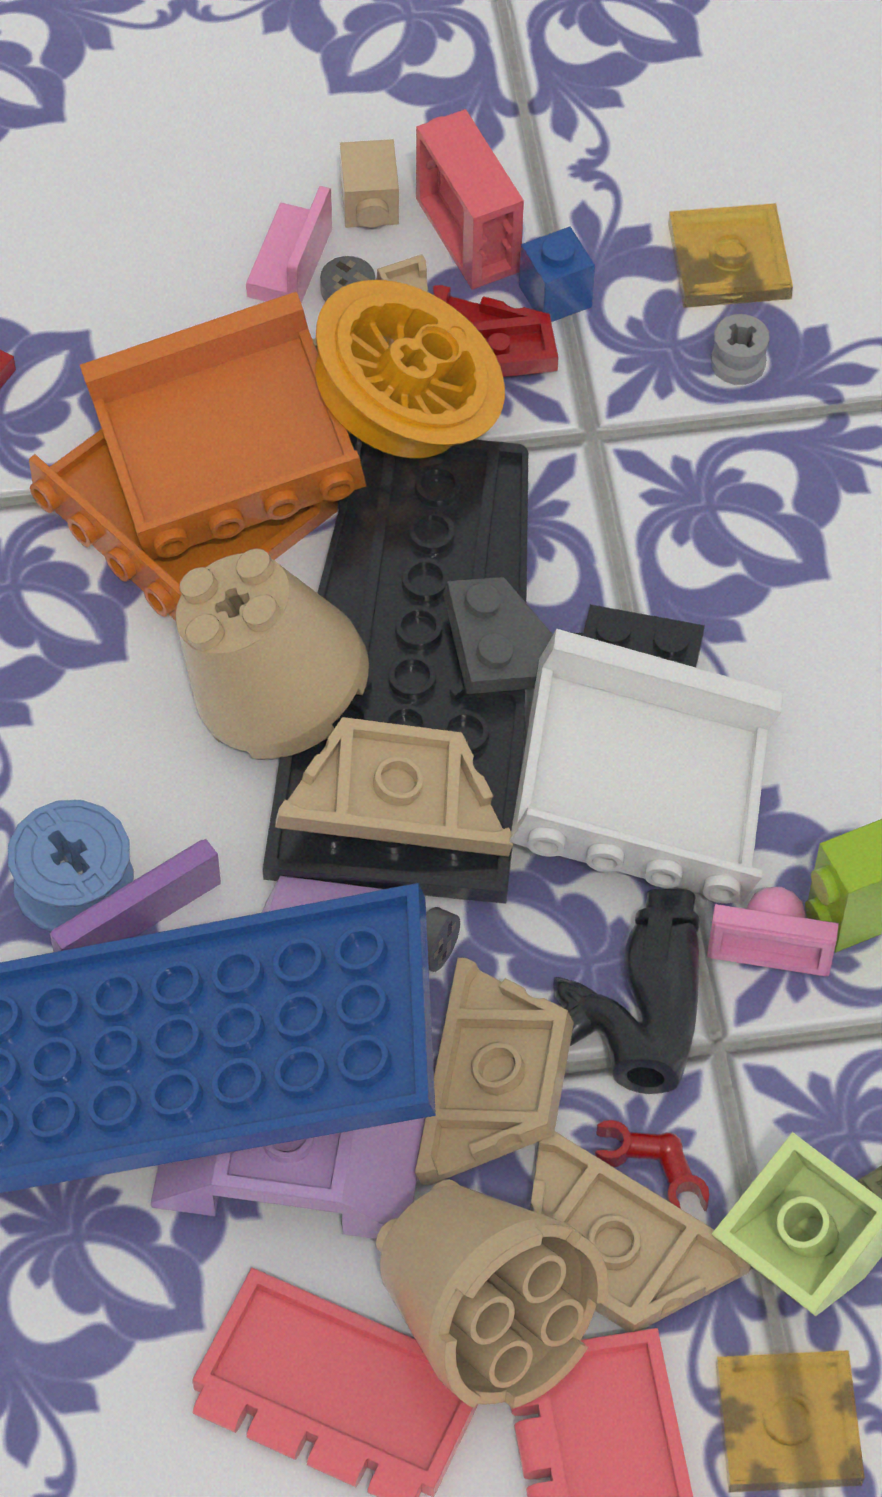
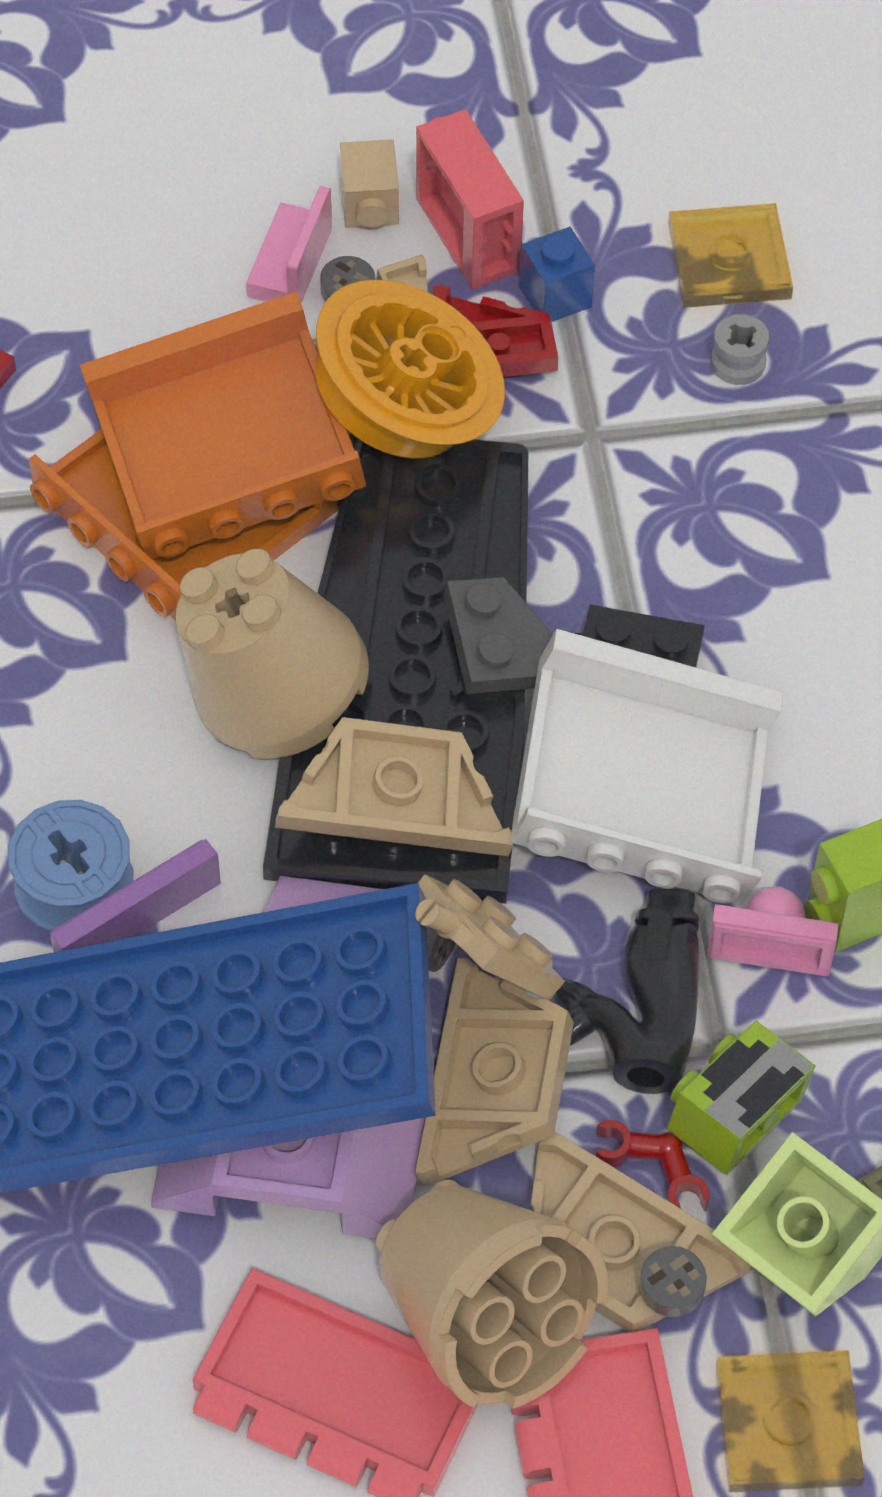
(487, 935): none -> tan plate
(672, 1281): none -> dark grey tile
(739, 1096): none -> brick

